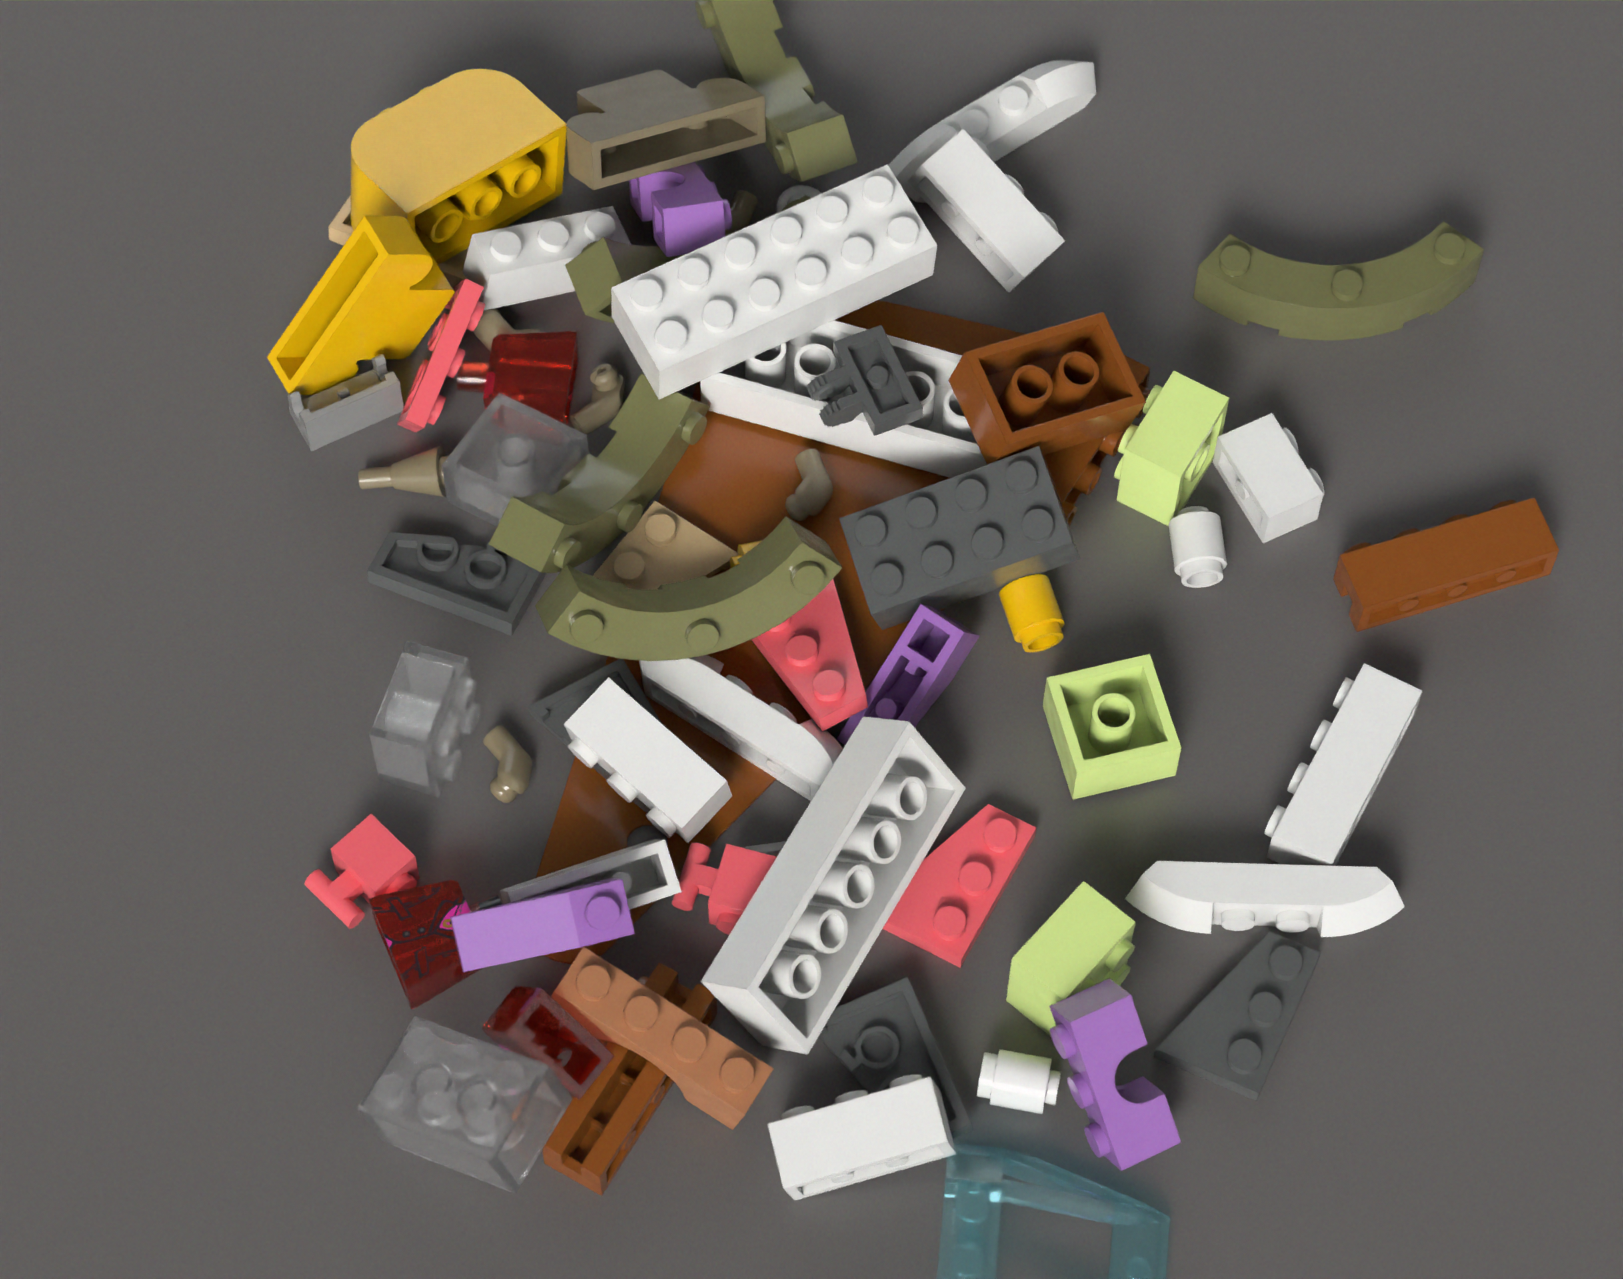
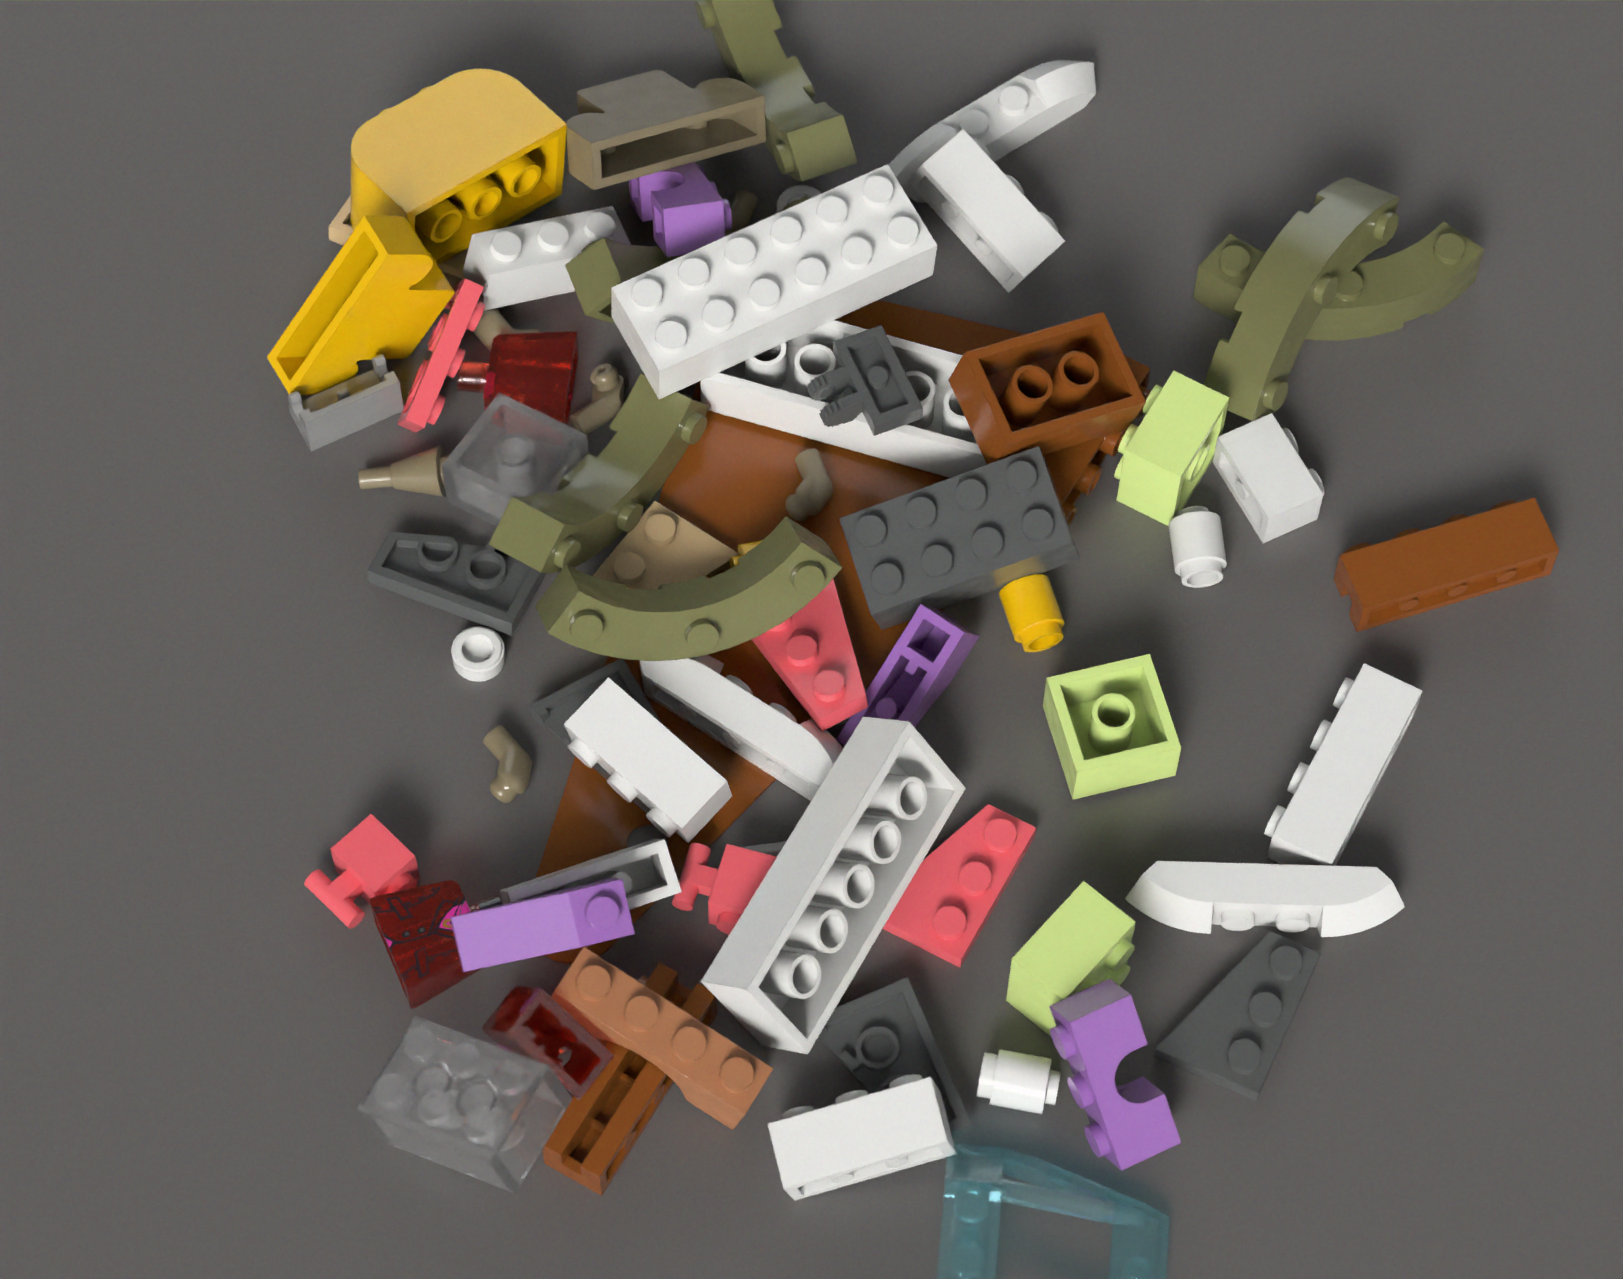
(424, 719): clear brick -> none
(478, 653): none -> white tile
(1292, 287): none -> olive brick

